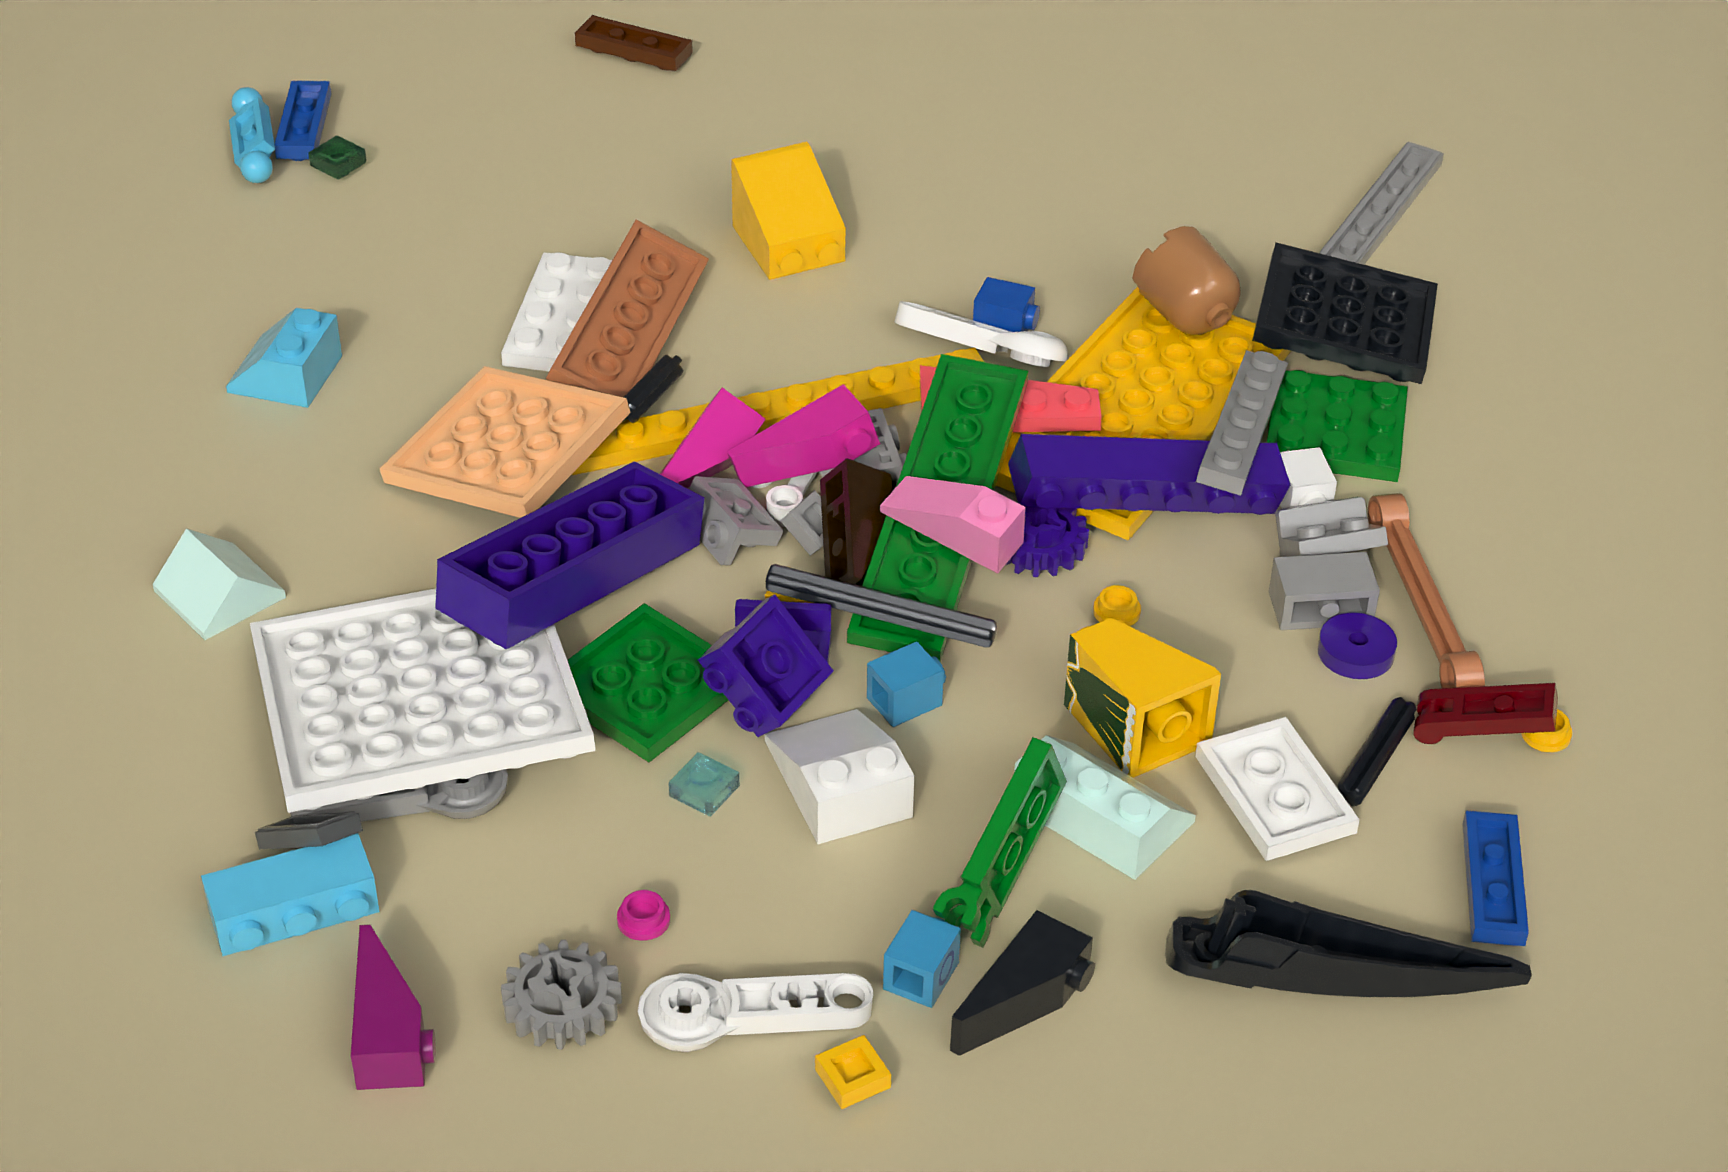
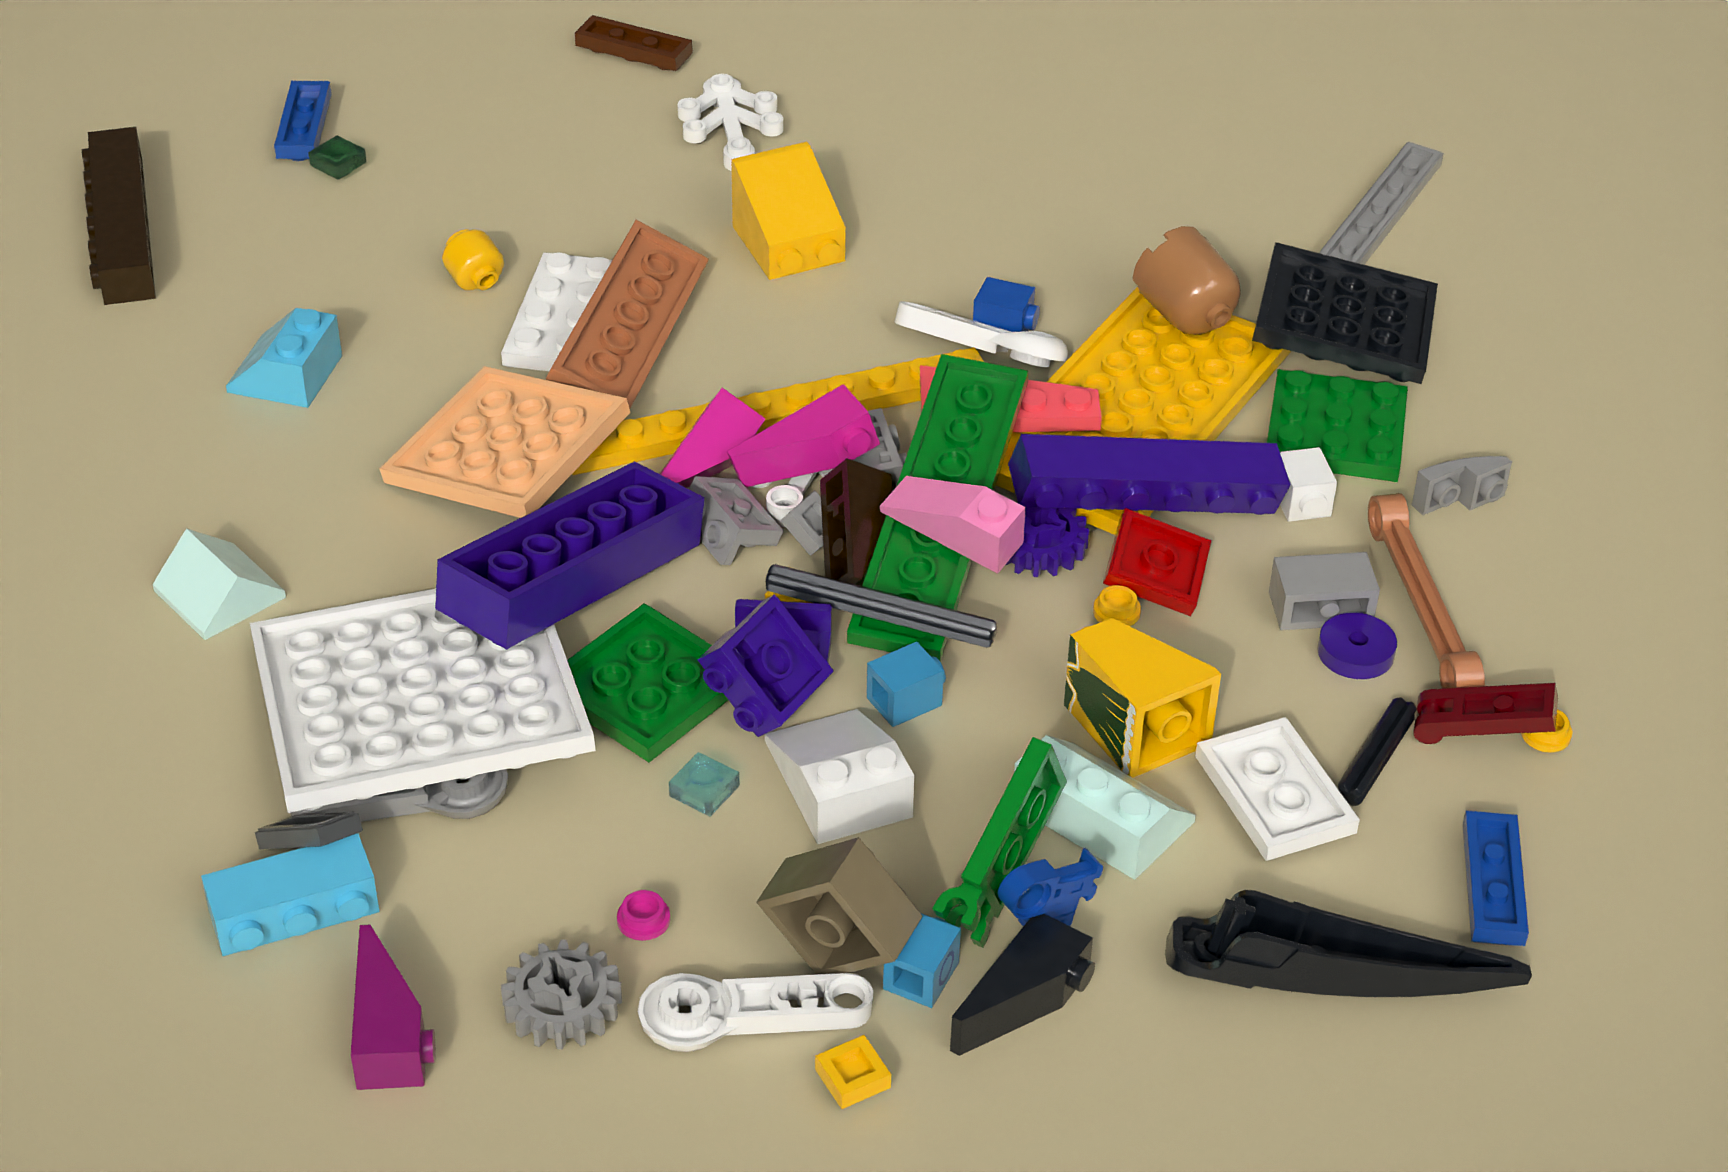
(117, 216): none -> dark brown brick
(251, 135): medium azure plate -> none
(472, 259): none -> yellow head
(652, 386): black axle -> none
(724, 92): none -> white plant
(840, 908): none -> dark tan brick
(1041, 889): none -> blue piece
(1158, 561): none -> red tile
(1242, 422): light grey plate -> none
(1327, 528): light grey bracket -> none
(1465, 480): none -> light grey slope

